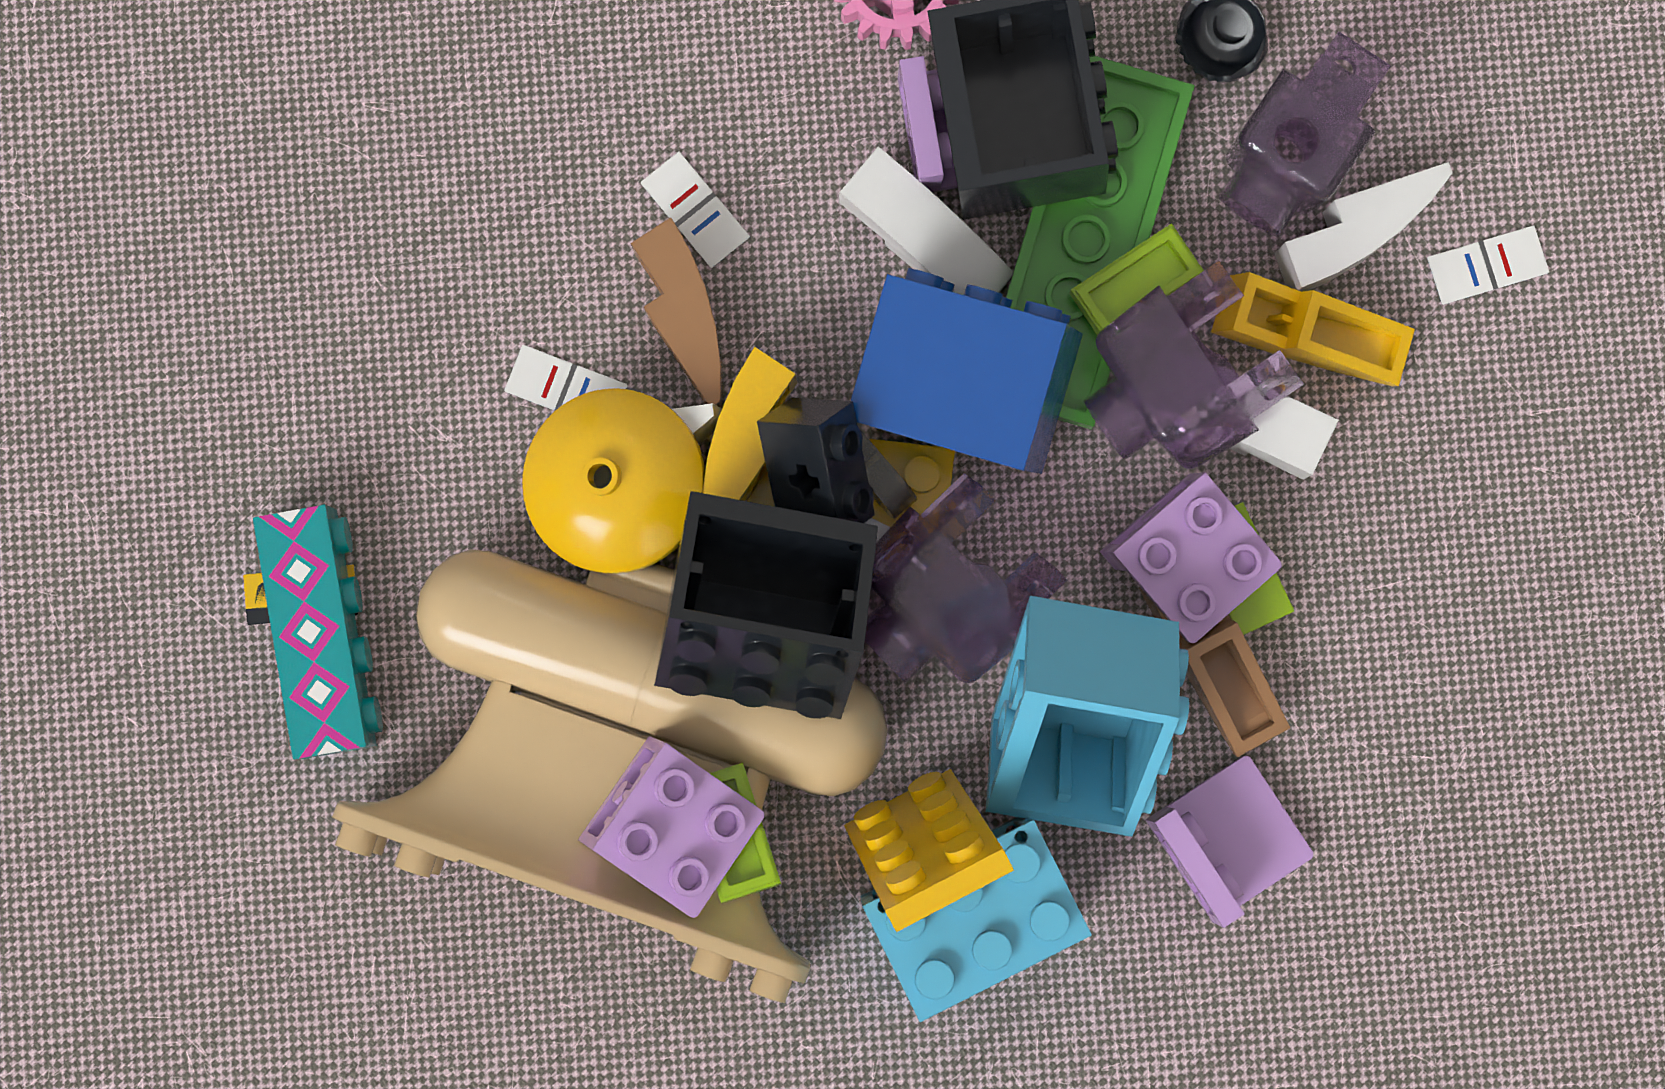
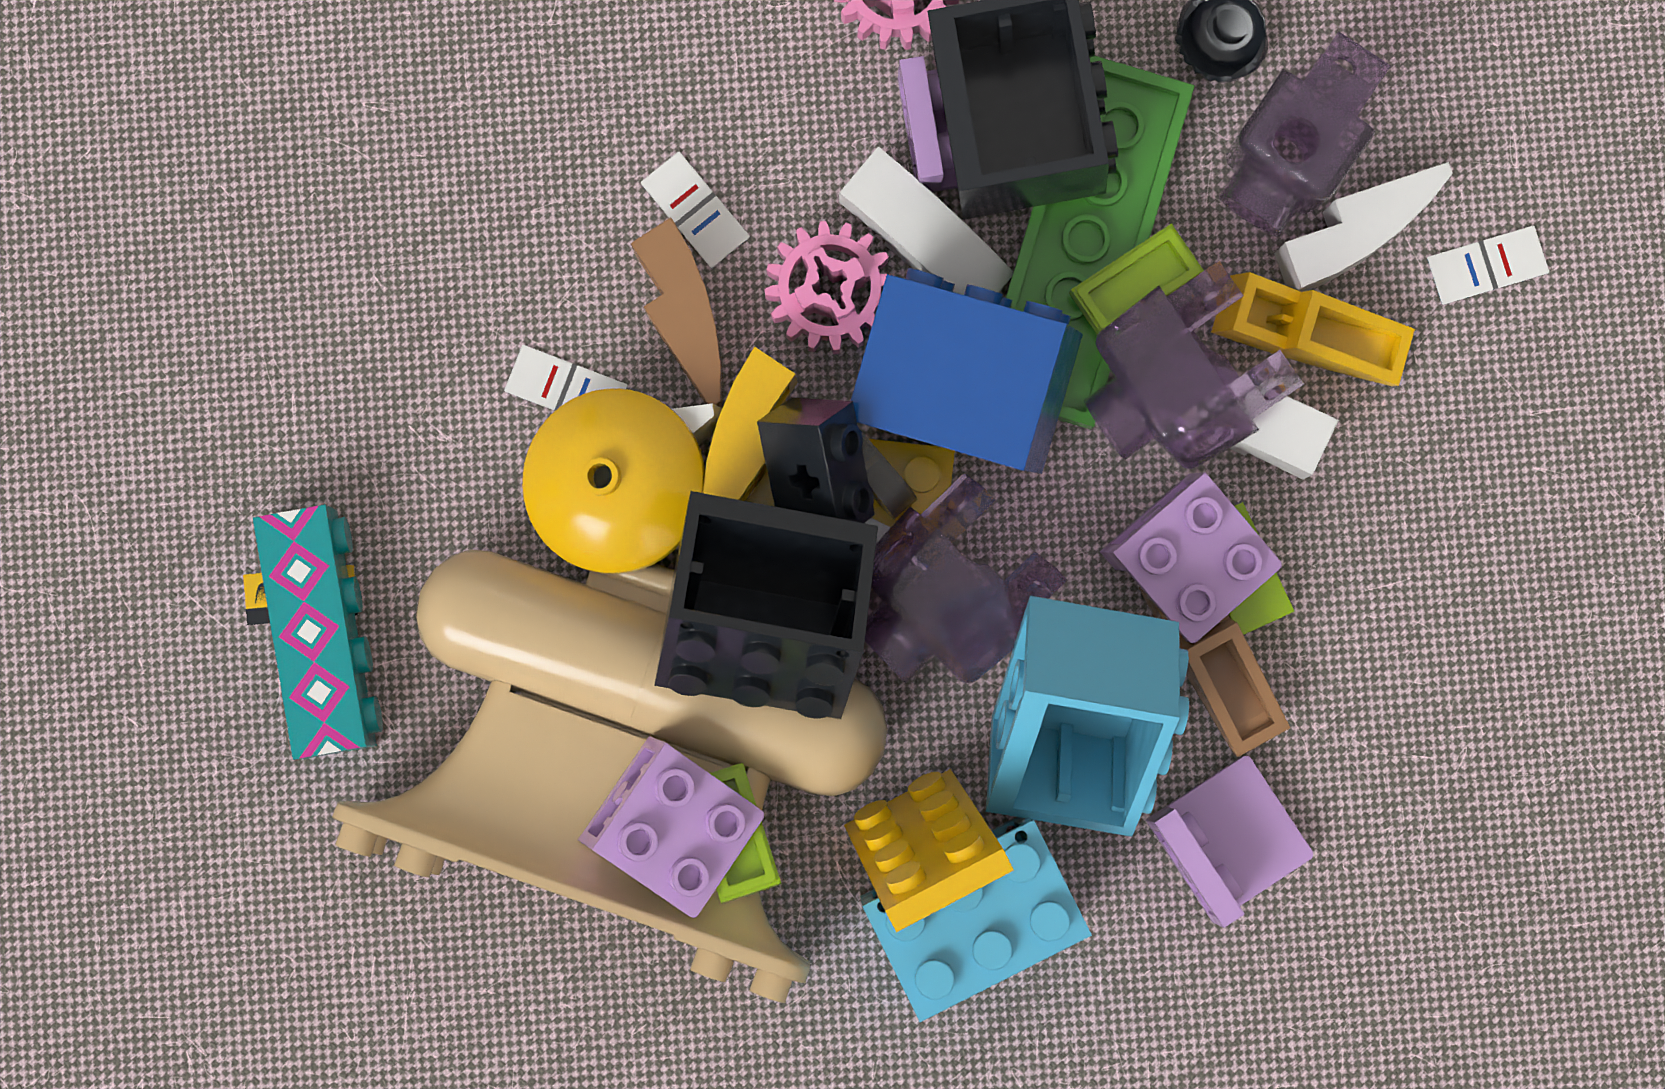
(805, 300): none -> bright pink gear

